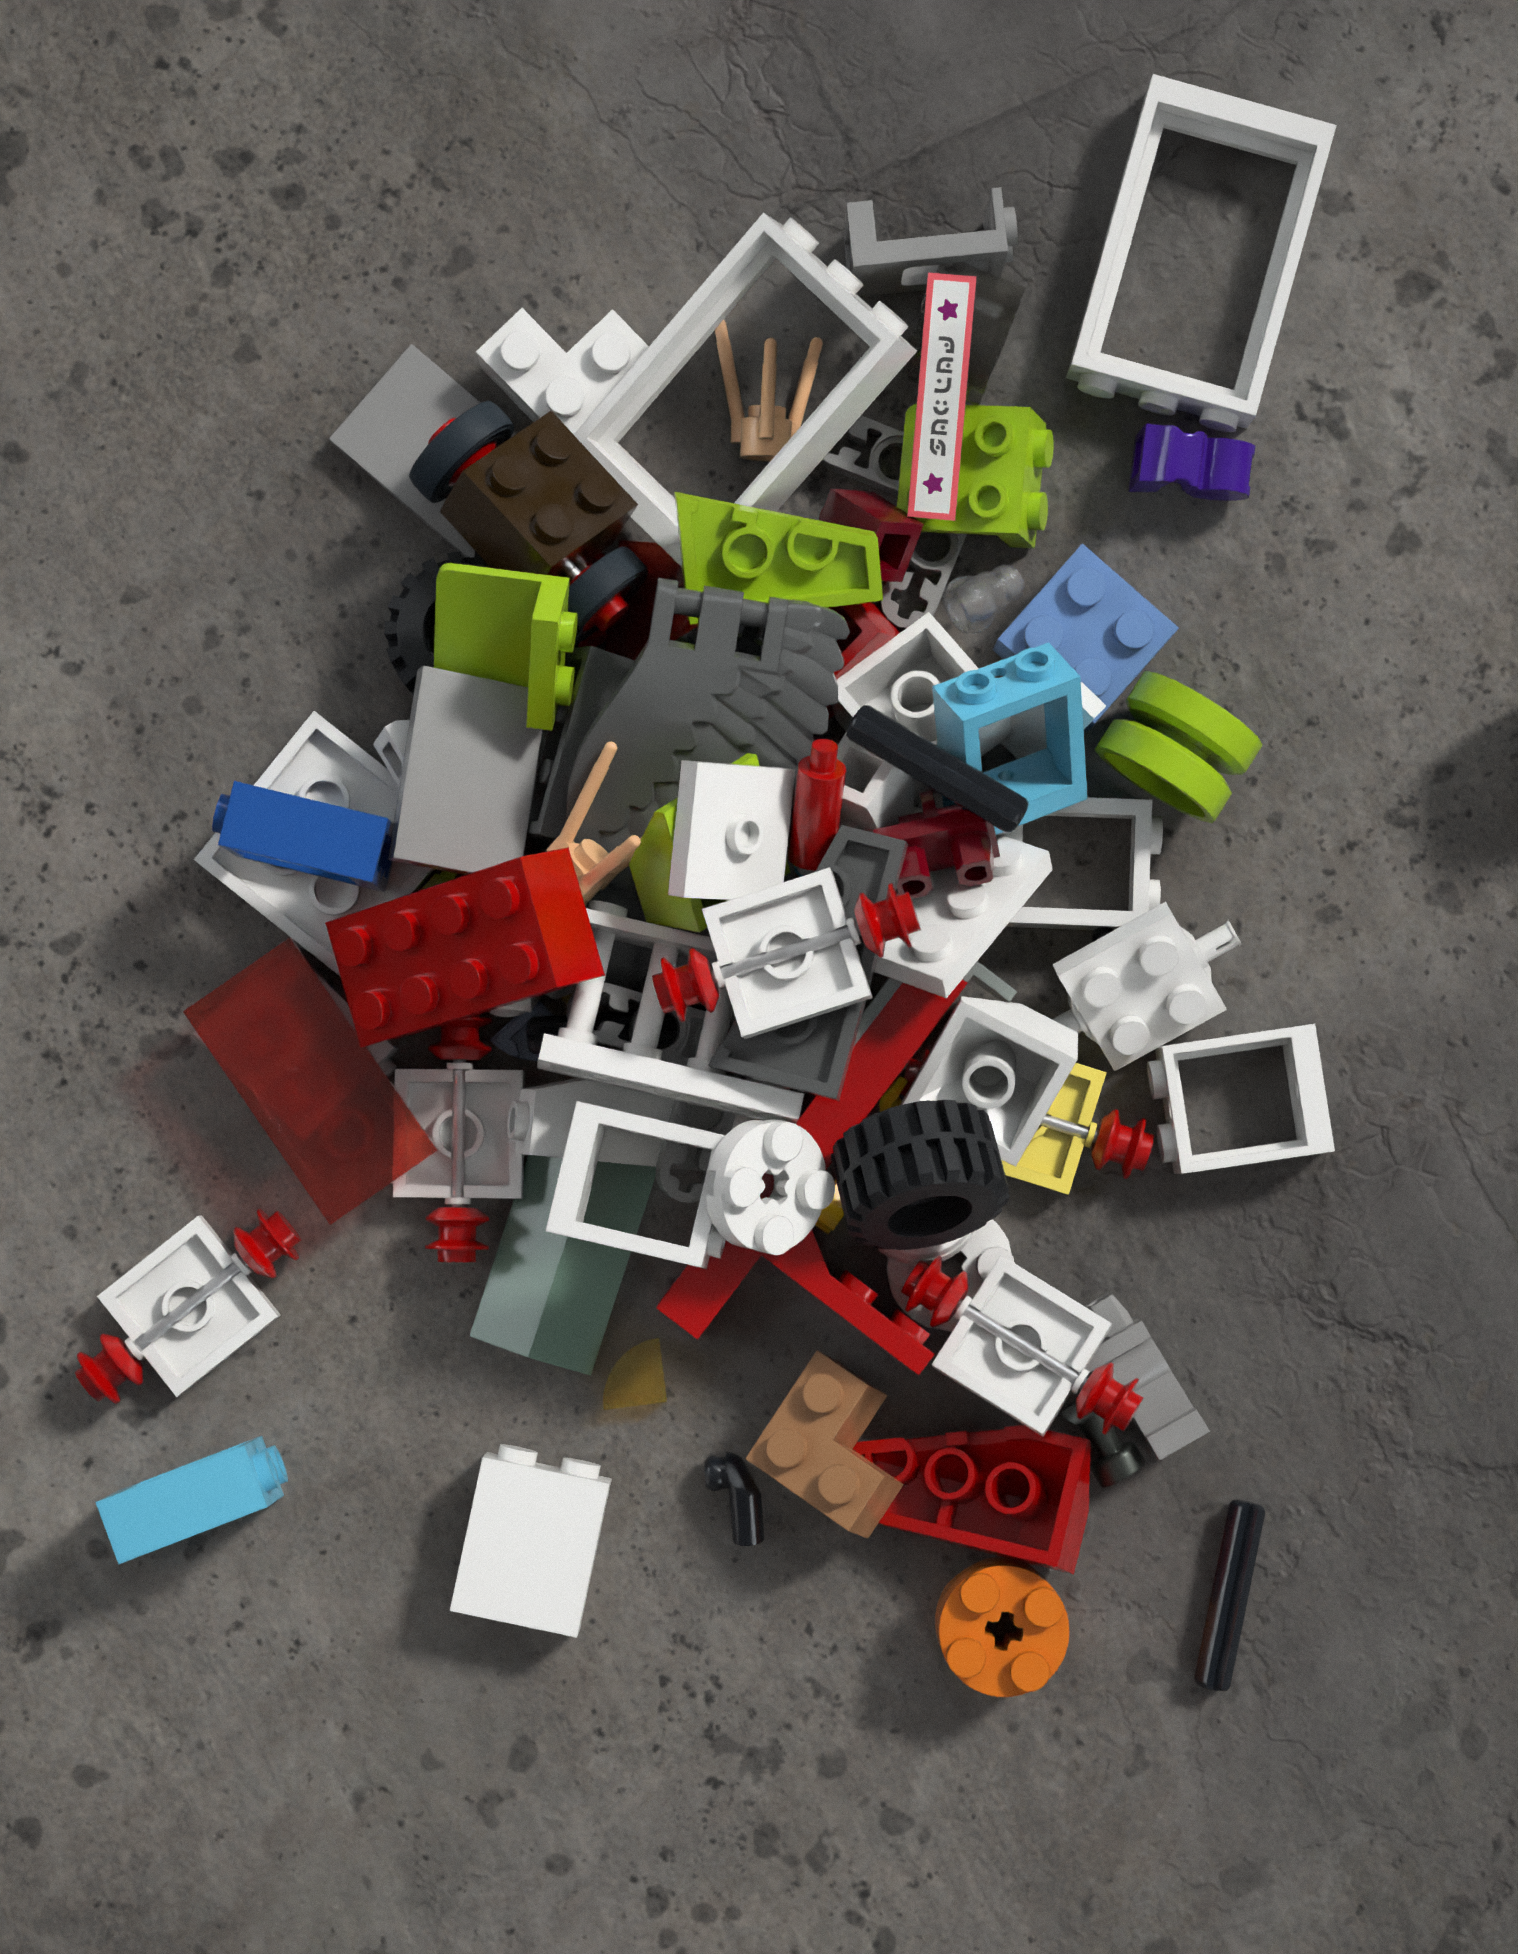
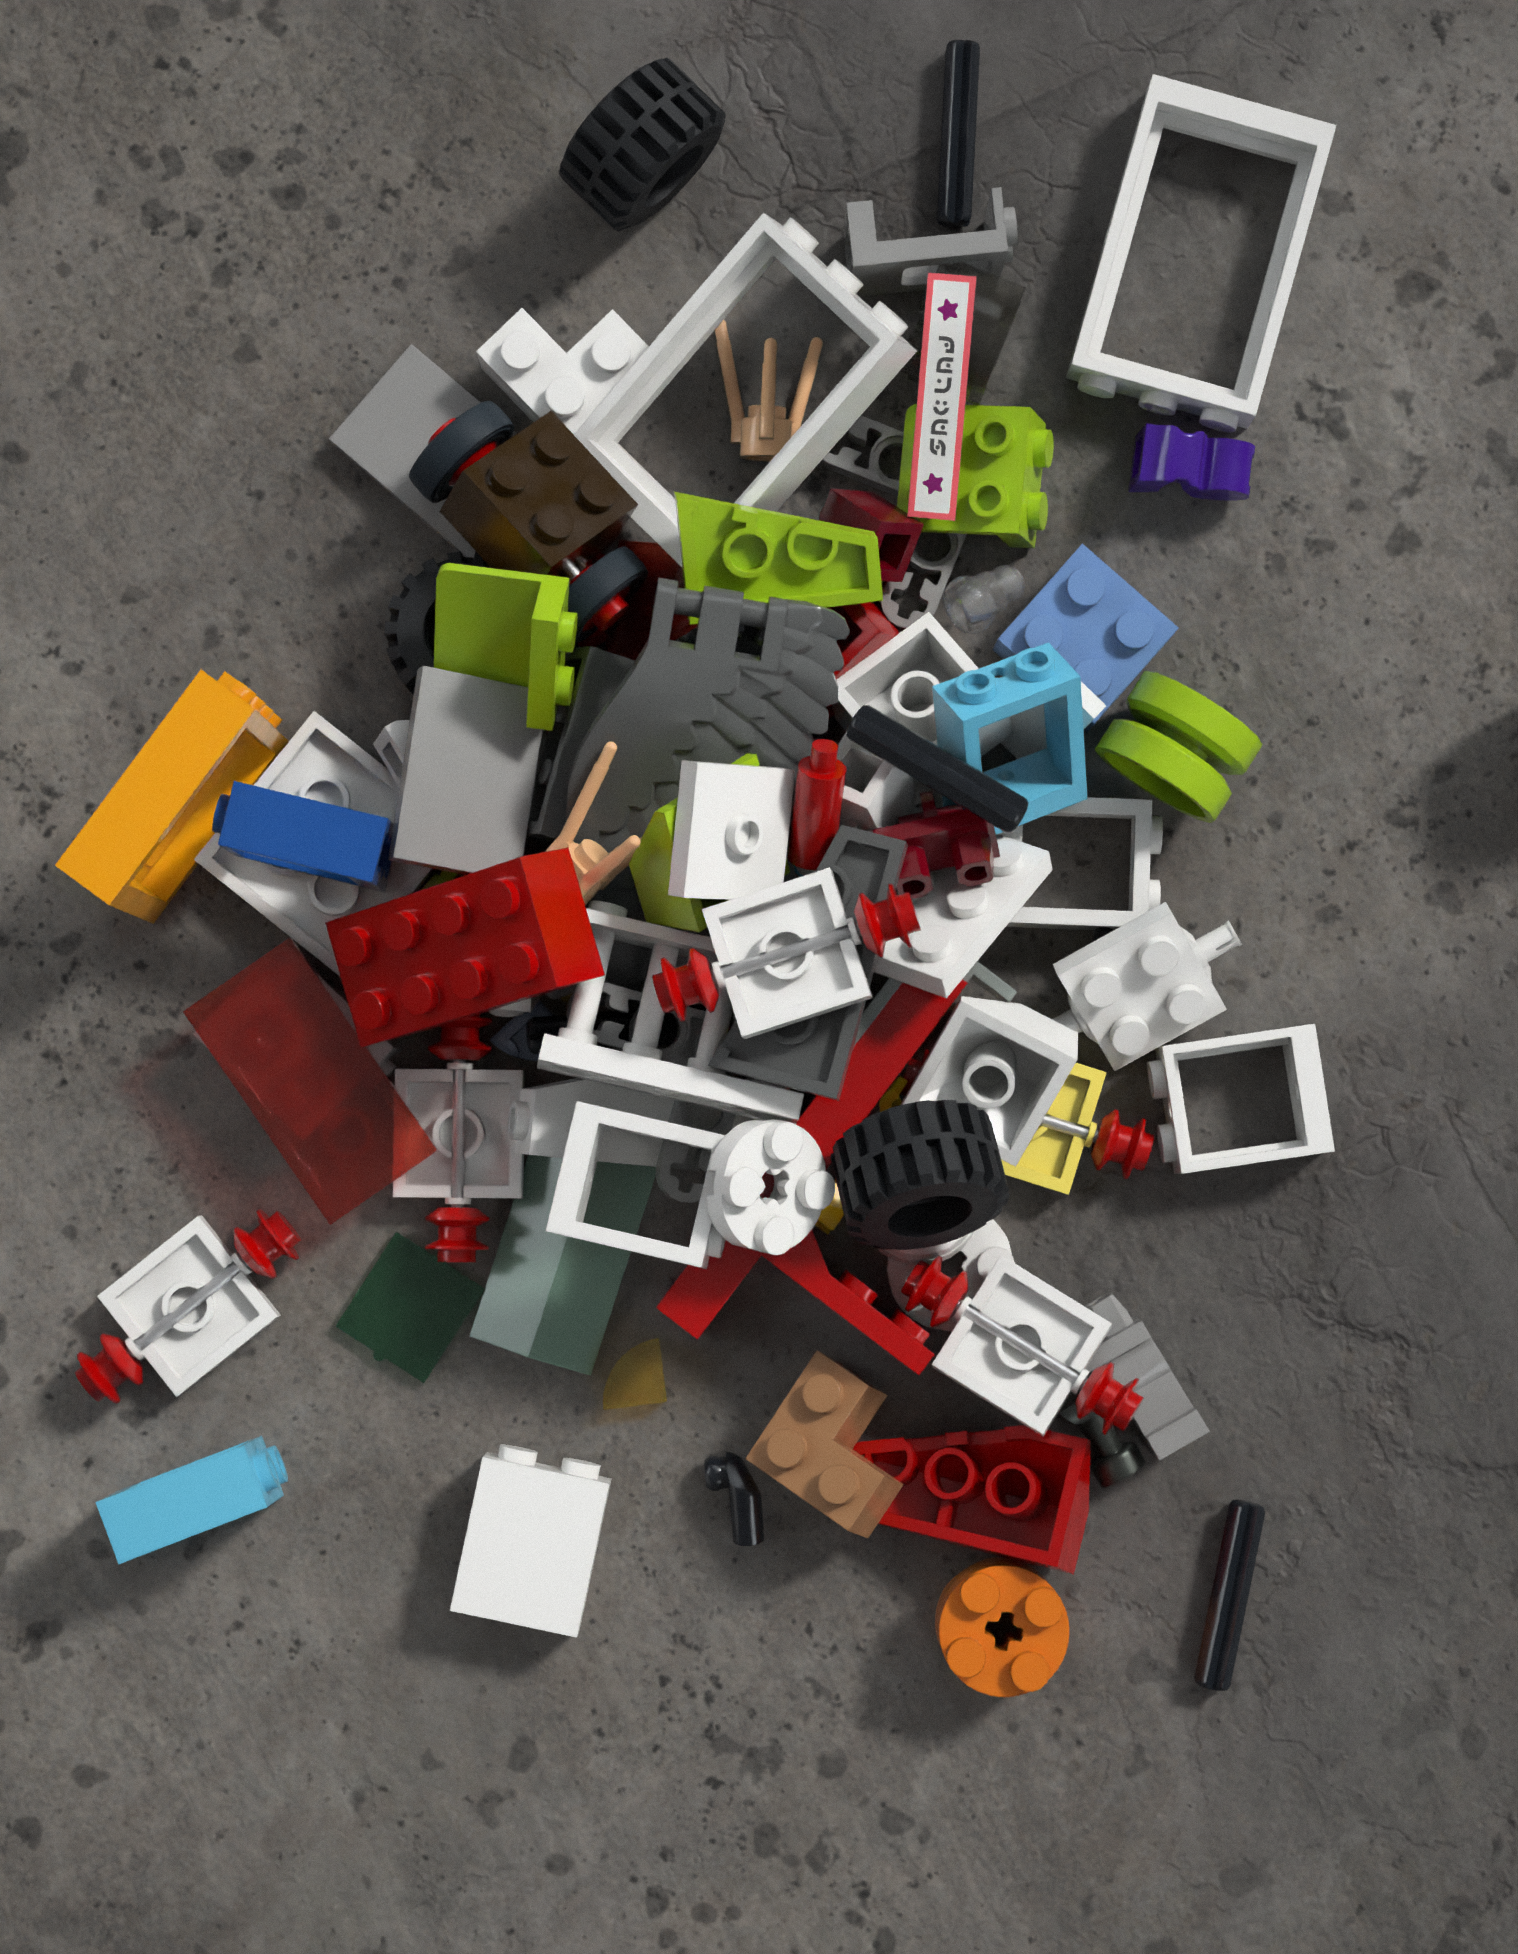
(164, 804): none -> light orange window
(410, 1307): none -> clear green piece
(642, 144): none -> black tyre
(958, 133): none -> black axle

